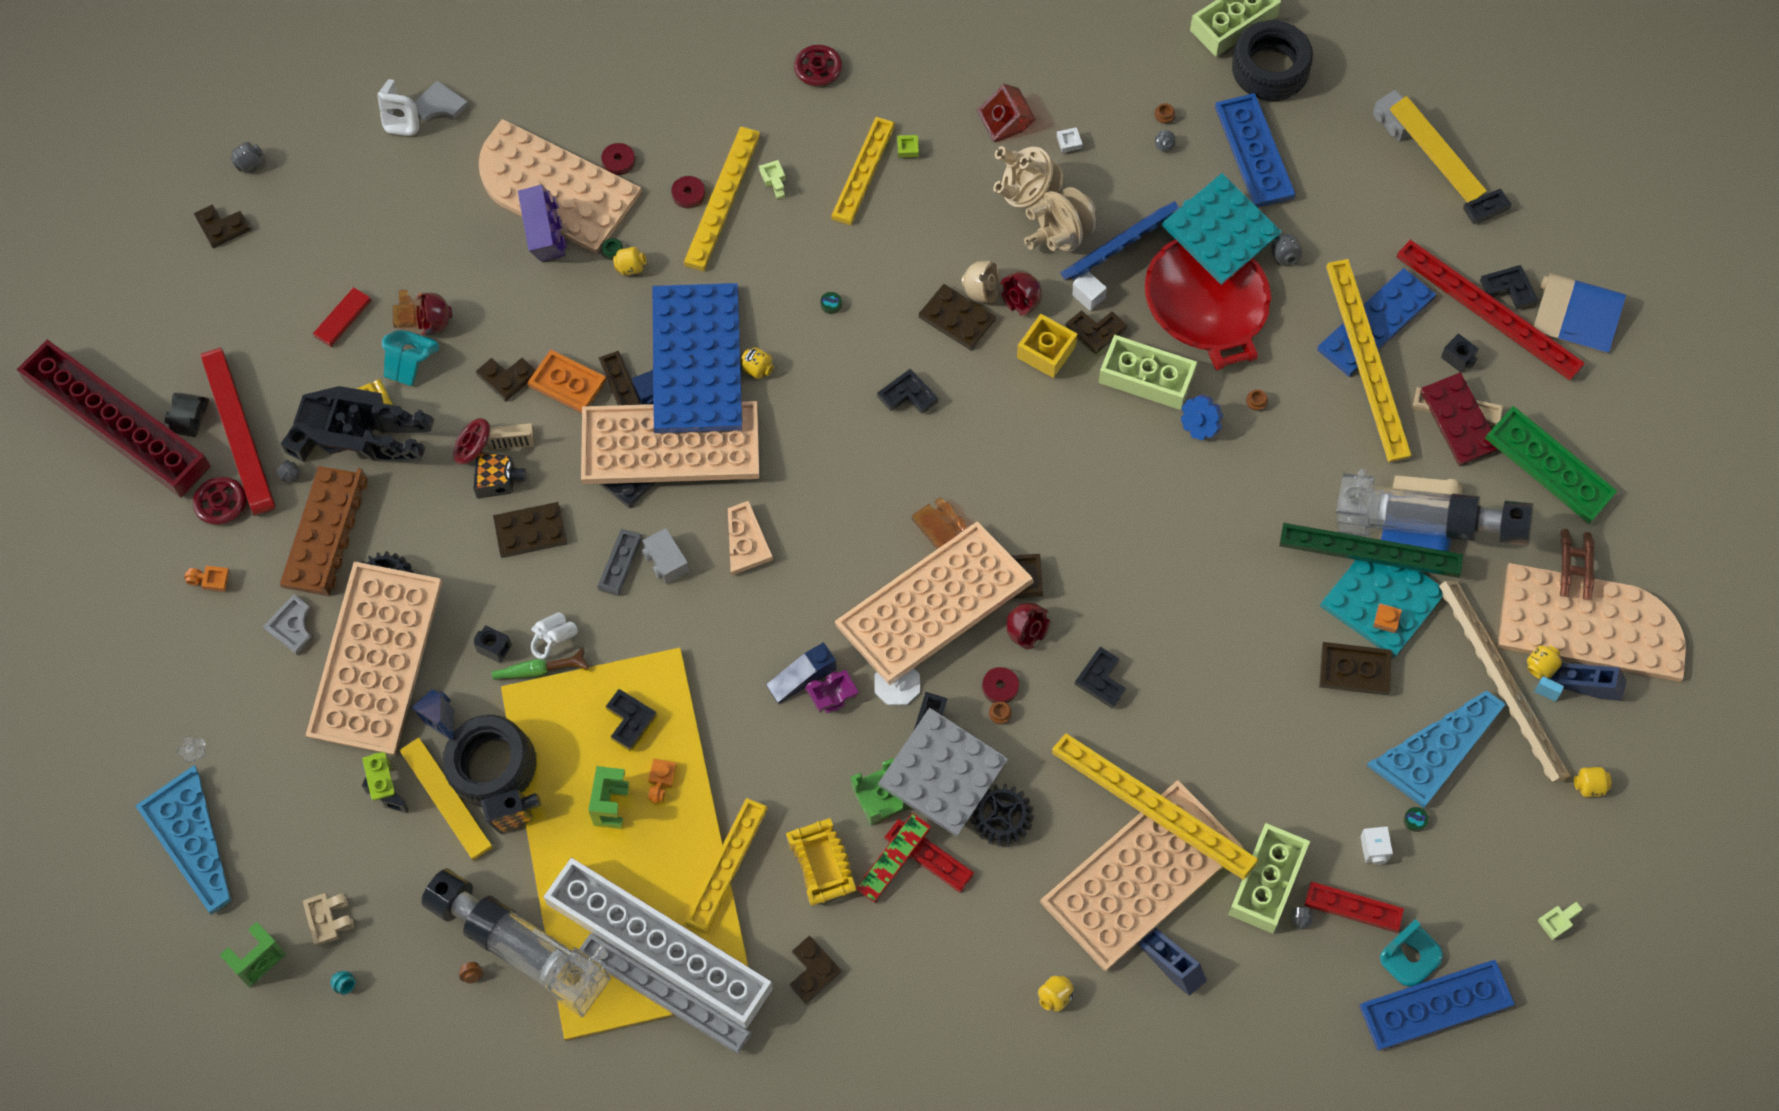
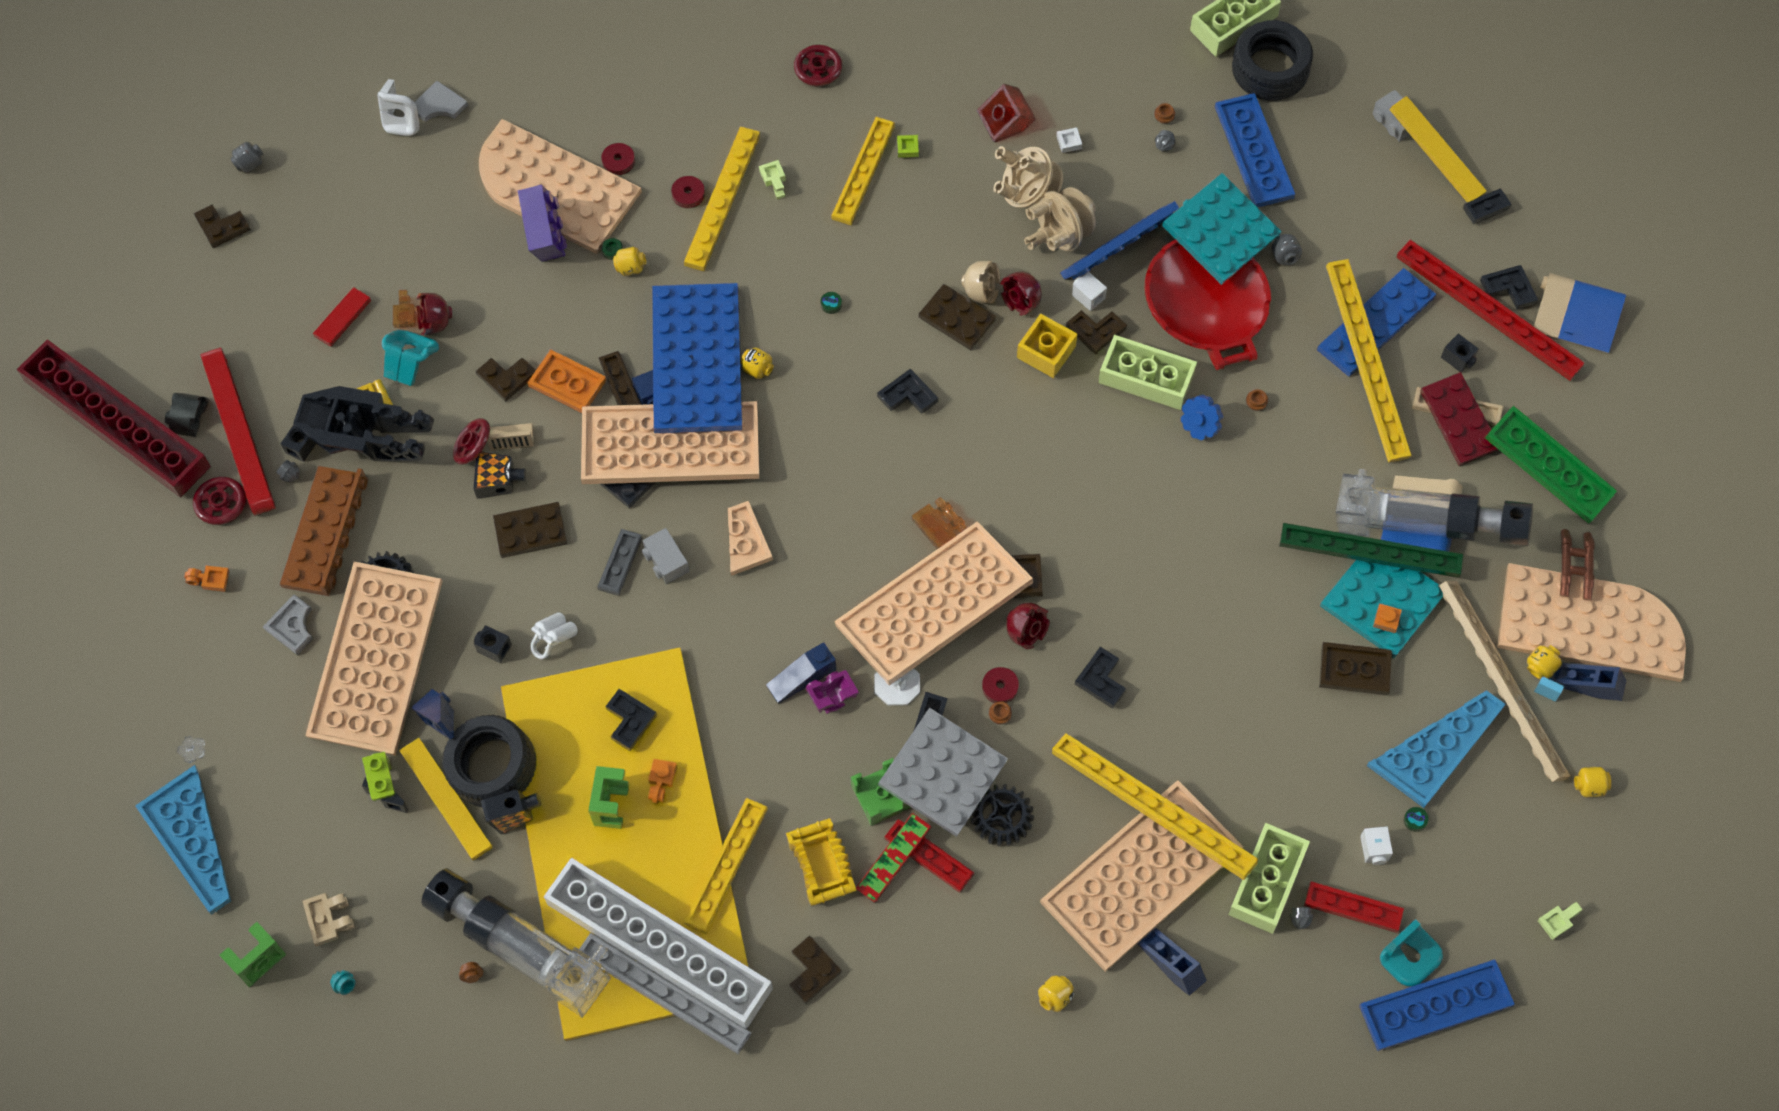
(540, 667): bright green piece -> none

